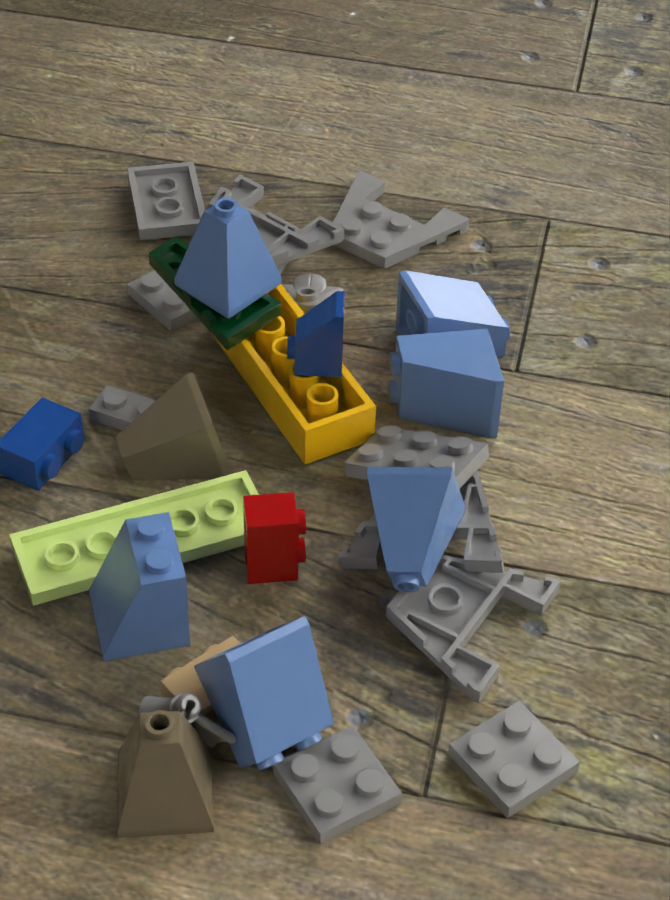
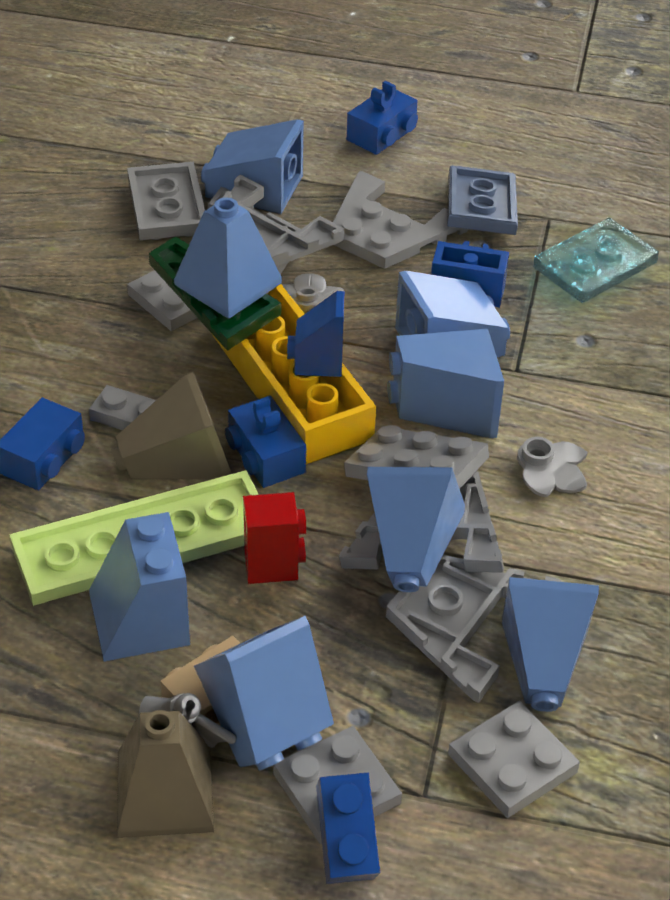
(263, 154): none -> medium blue slope
(266, 441): none -> blue brick
(347, 828): none -> blue brick
(381, 119): none -> blue brick
(473, 264): none -> blue brick
(482, 200): none -> sand blue tile
(545, 635): none -> medium blue slope
(551, 466): none -> light grey plate
(595, 259): none -> clear light blue plate

